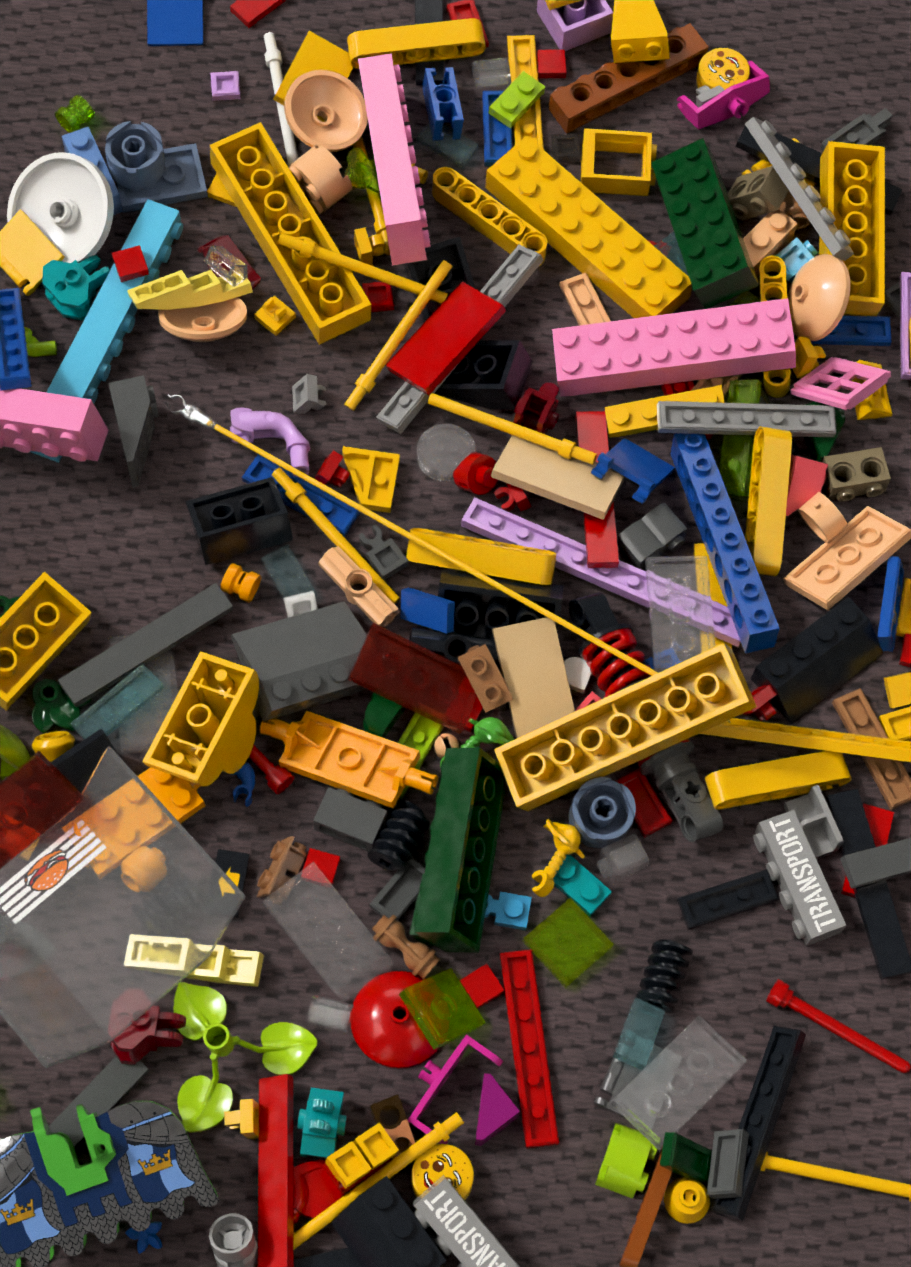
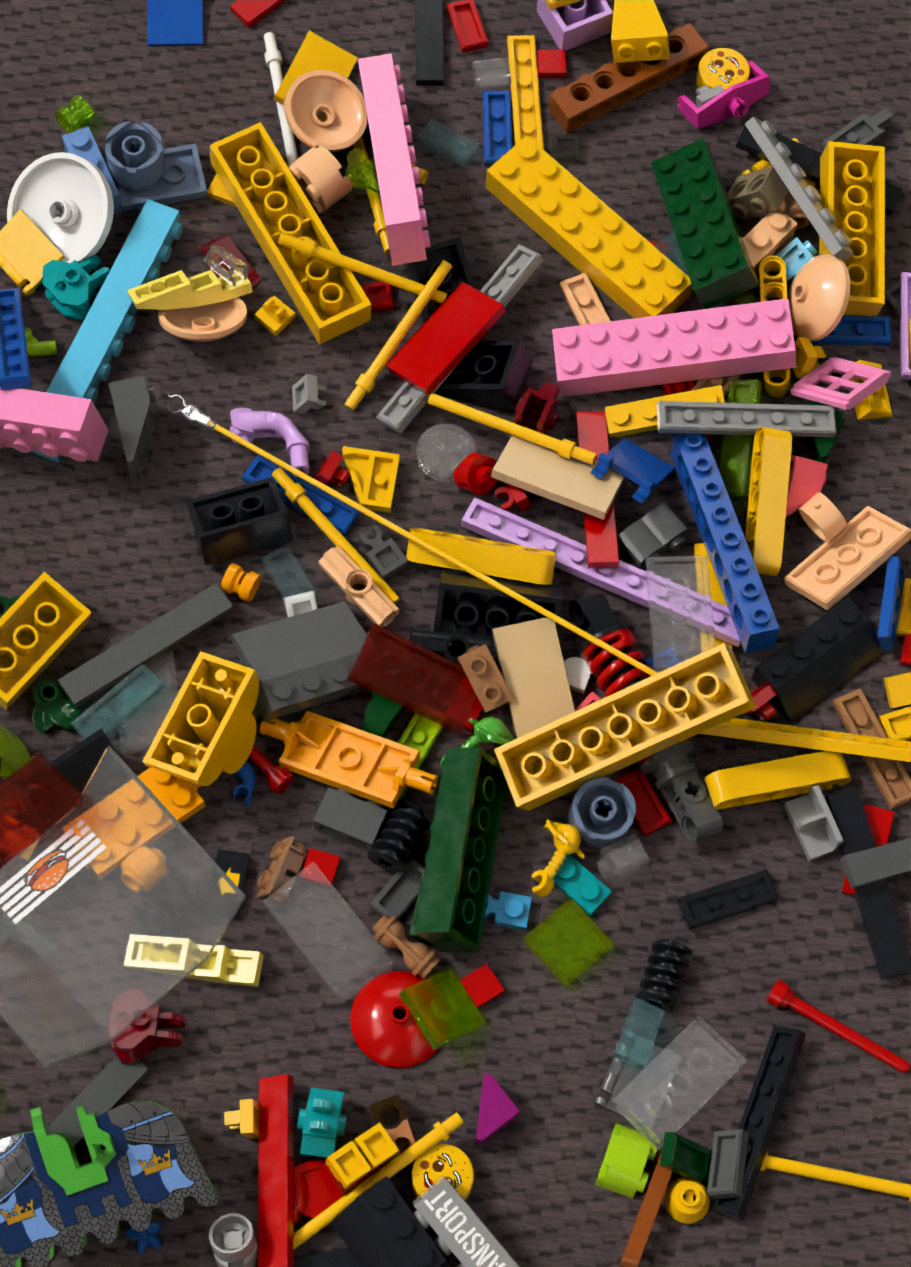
(53, 744): yellow cone -> none
(130, 263): red tile -> none
(205, 1101): lime plant -> none
(225, 85): lavender tile -> none
(329, 1015): clear piece -> none
(368, 247): yellow tile -> none
(419, 42): yellow beam -> none
(427, 610): blue tile -> none
(439, 1077): dark pink piece -> none
(440, 746): light nougat hinge -> none
(442, 103): blue piece -> none
(481, 206): yellow beam -> none
(516, 99): lime plate -> none
(529, 1049): red tile -> none
(623, 142): yellow window -> none
(799, 878): light grey brick -> none
(852, 468): dark tan brick -> none

